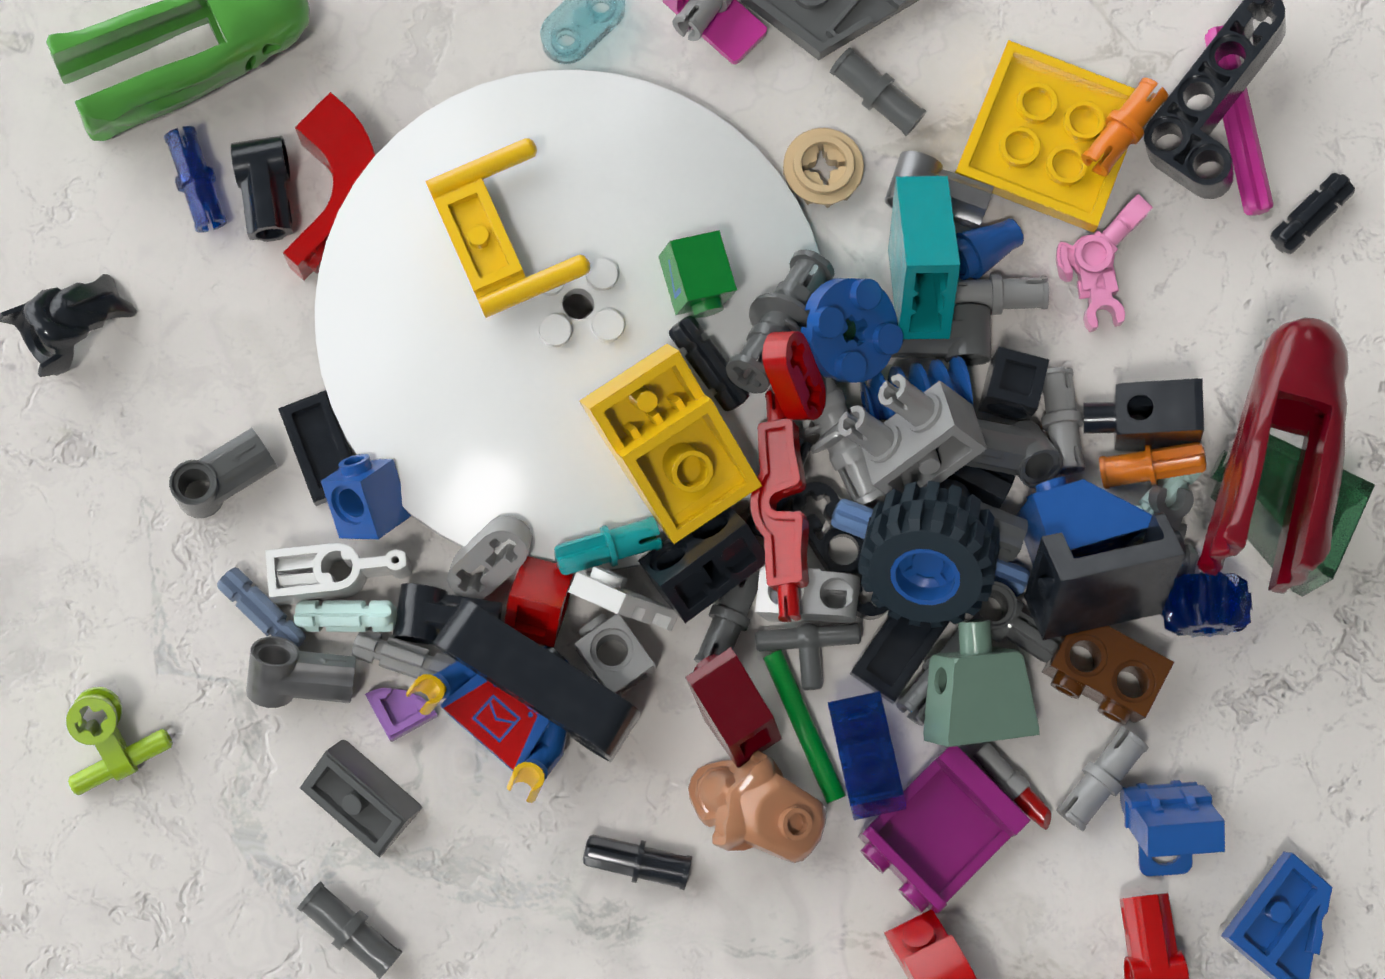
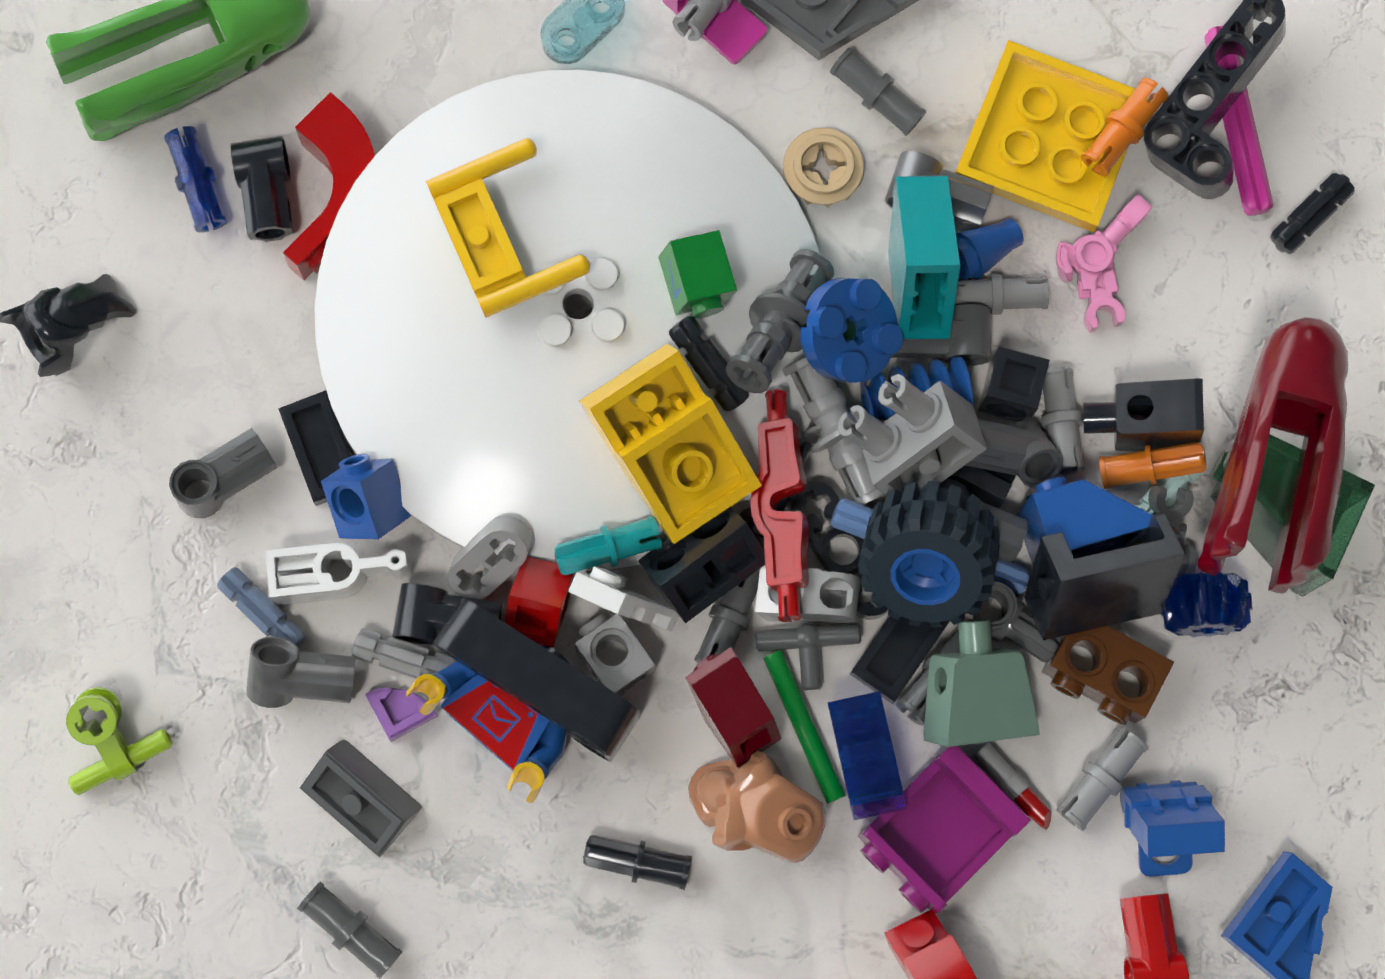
(345, 615): light aqua axle -> none
(794, 375): red beam -> none

